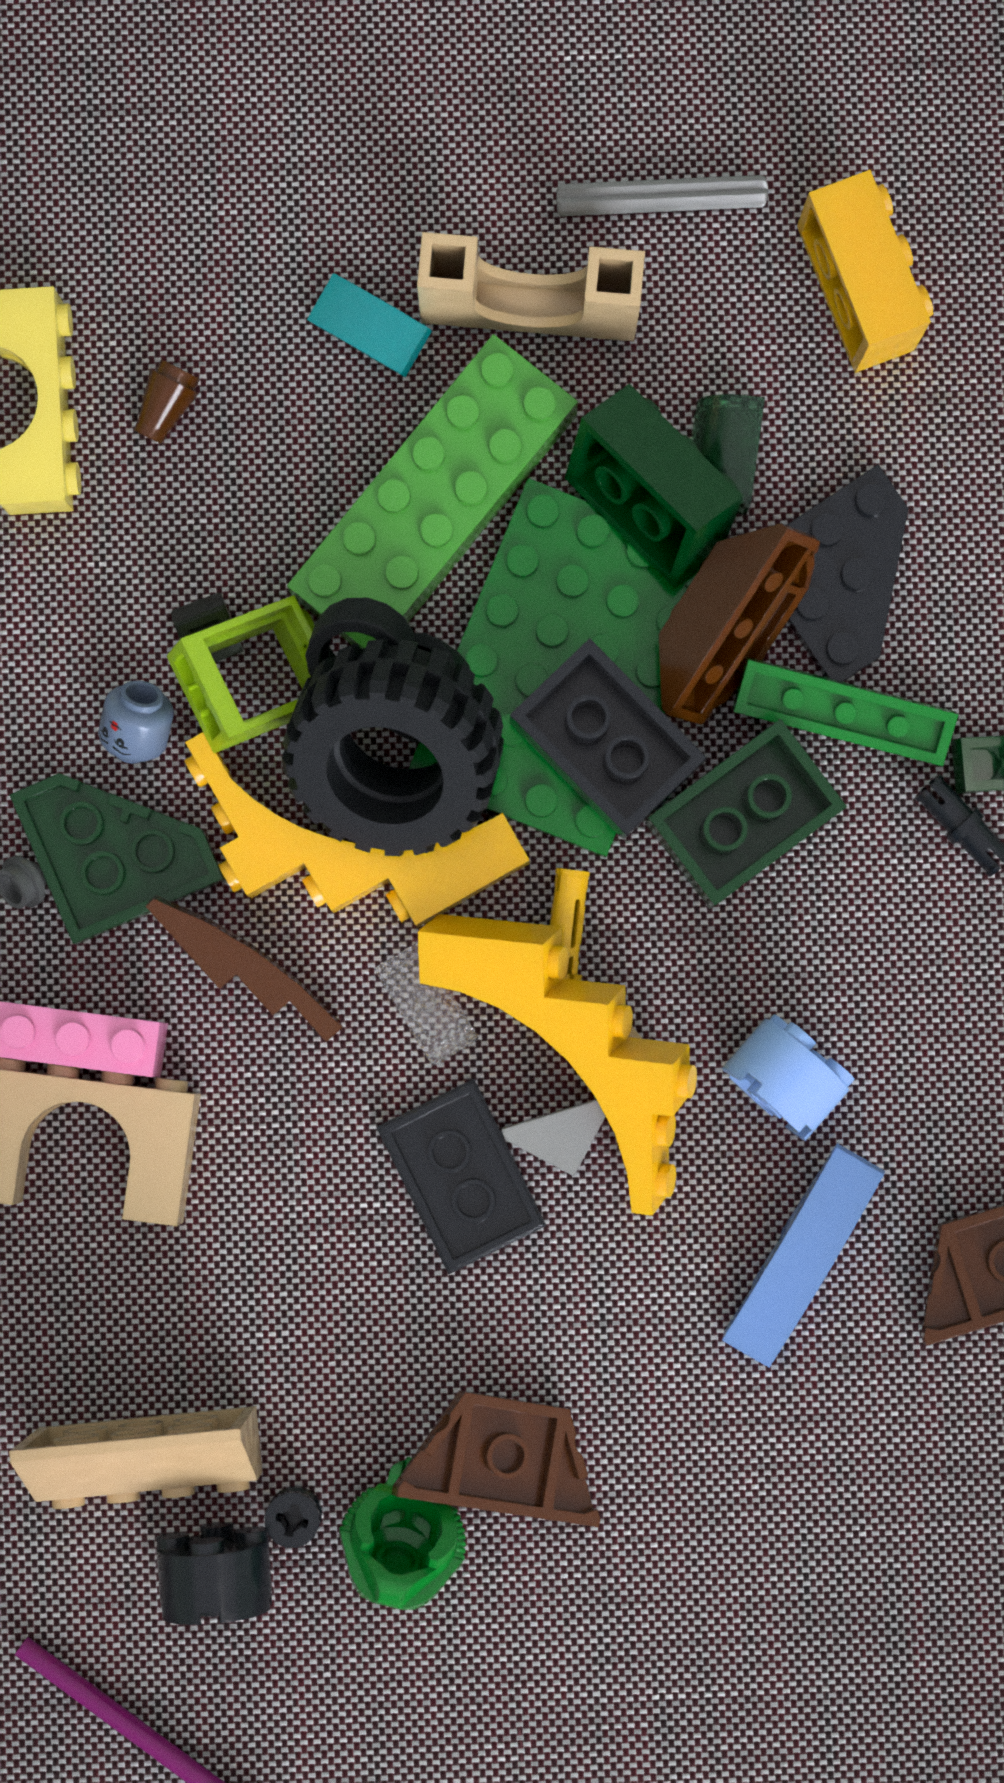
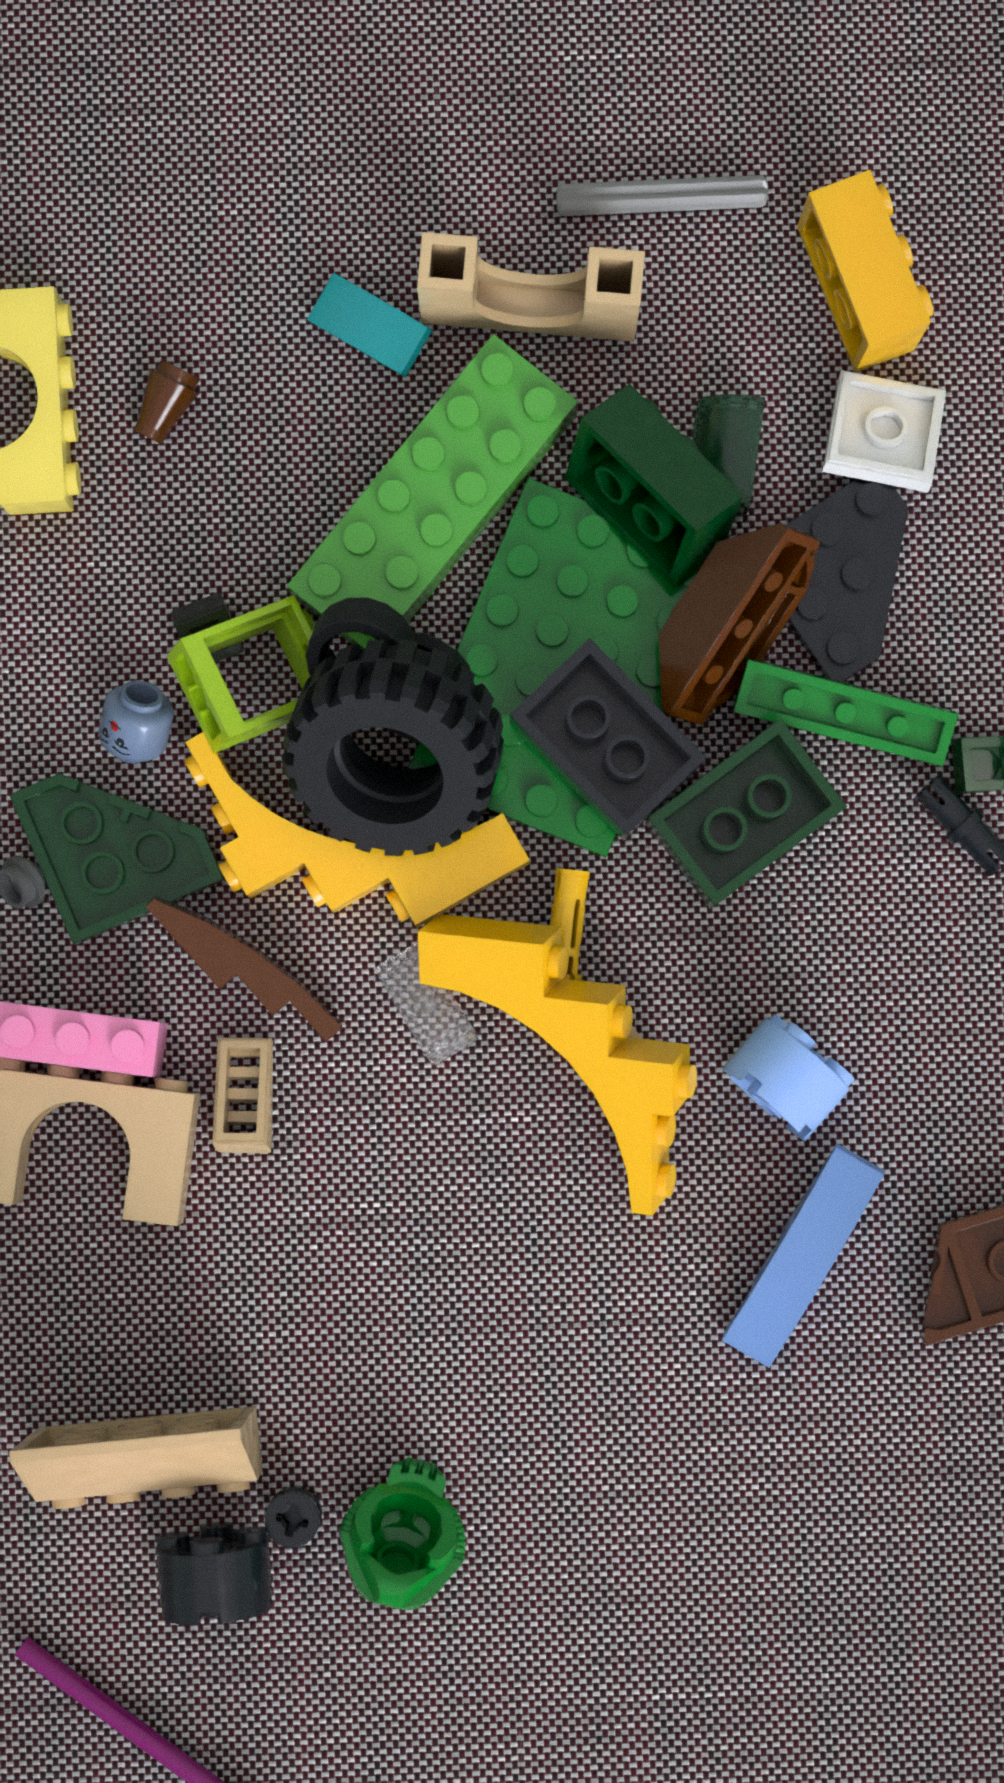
(263, 1095): none -> tan slope
(461, 1176): black tile -> none
(502, 1460): reddish brown wing -> none
(559, 1136): light grey slope -> none
(884, 431): none -> white plate

